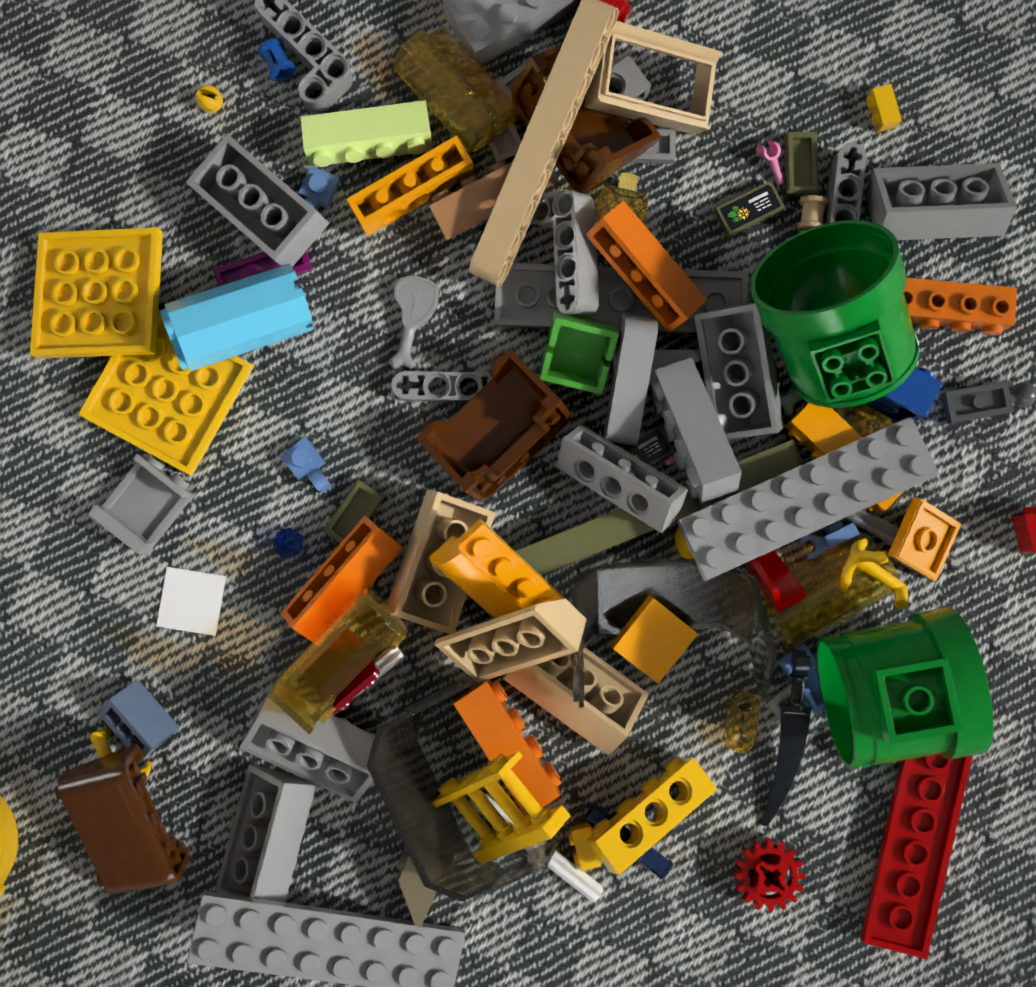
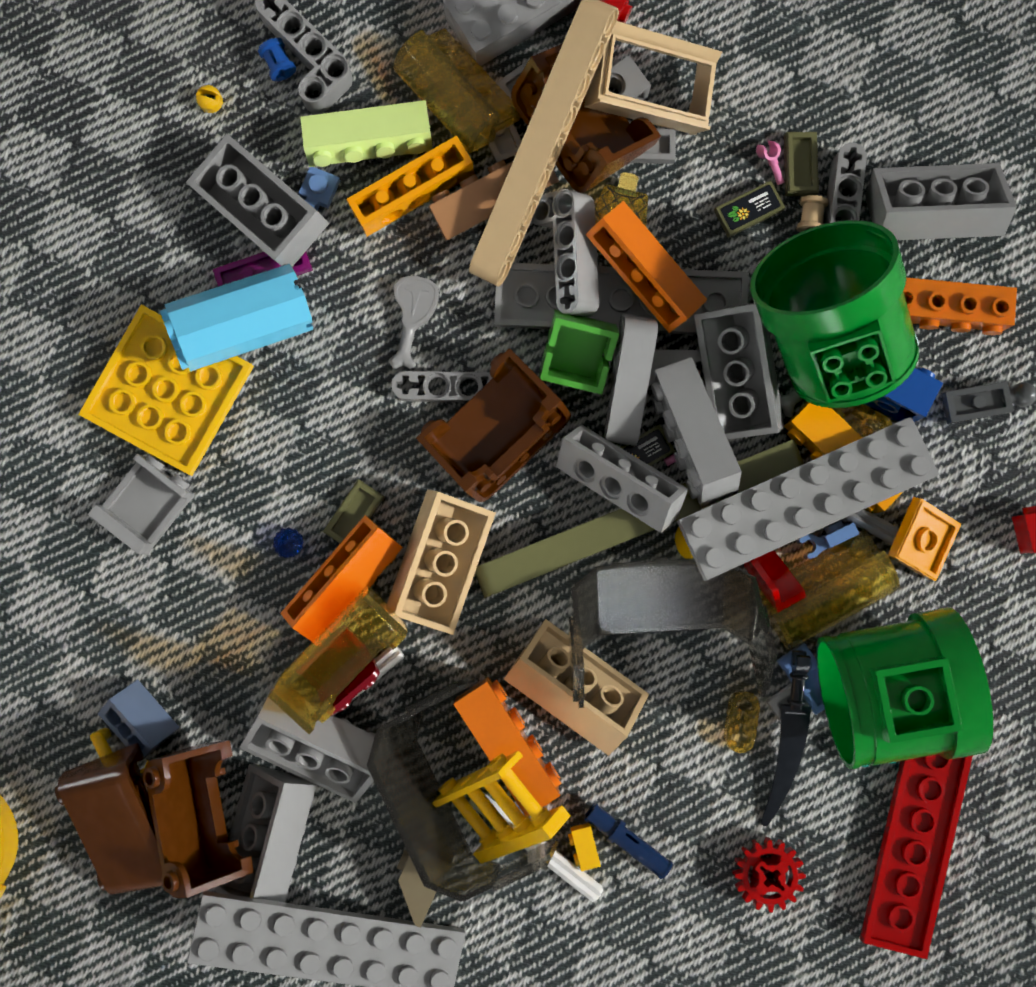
(96, 293): yellow plate -> none
(191, 601): white sticker -> none
(192, 821): none -> reddish brown windscreen
(305, 462): medium blue plate -> none
(492, 572): light orange brick -> none
(516, 640): tan slope -> none
(653, 639): light orange tile -> none
(693, 790): yellow brick -> none
(866, 561): yellow piece -> none
(883, 108): yellow piece -> none

